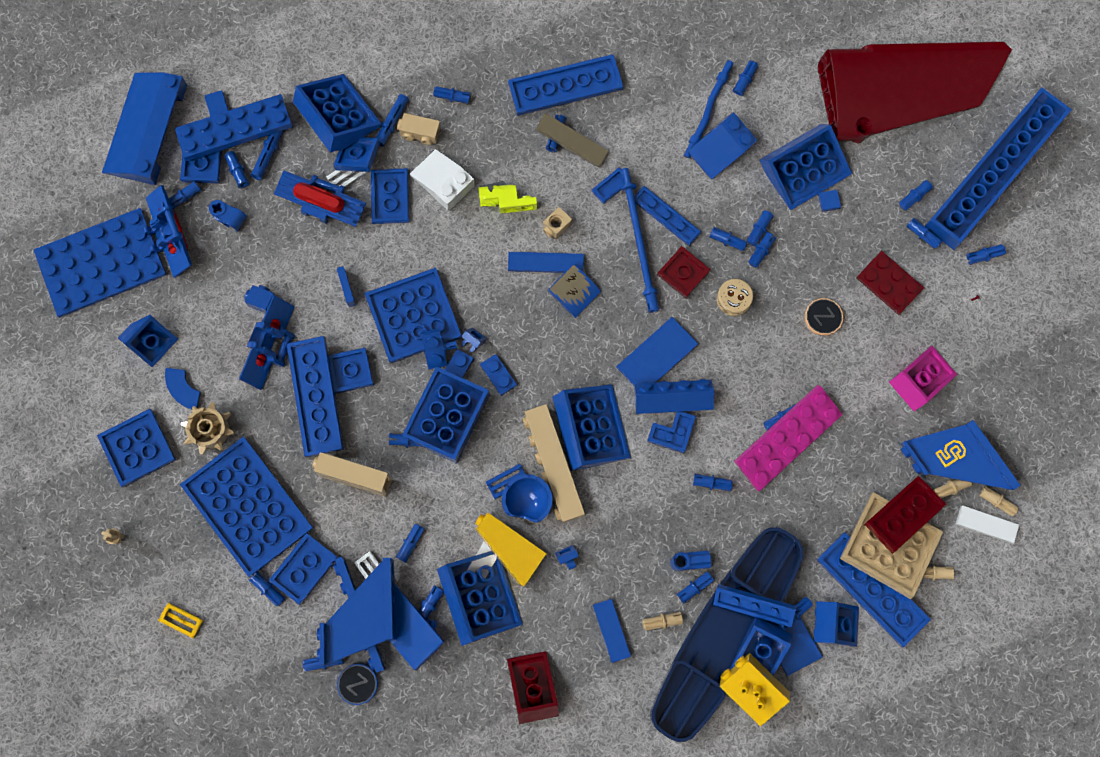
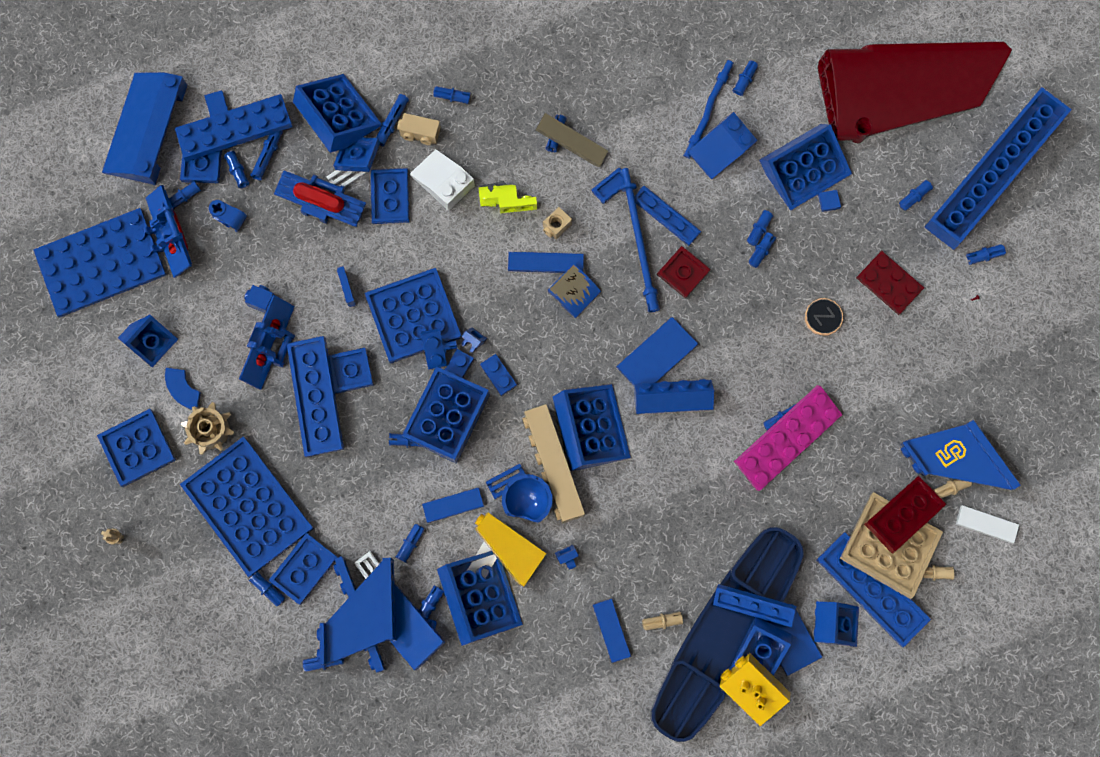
(195, 627): yellow tile -> none
(352, 474): tan brick -> none
(357, 684): black tile -> none
(453, 505): none -> blue tile
(533, 687): dark red slope -> none
(565, 84): blue plate -> none
(675, 437): blue plate -> none
(692, 560): blue piece -> none
(695, 587): blue axle -> none
(712, 482): blue axle -> none
(727, 238): blue axle -> none
(734, 297): tan head -> none
(801, 608): blue axle -> none
(923, 378): dark pink slope -> none
(924, 233): blue axle -> none
(998, 501): tan axle -> none

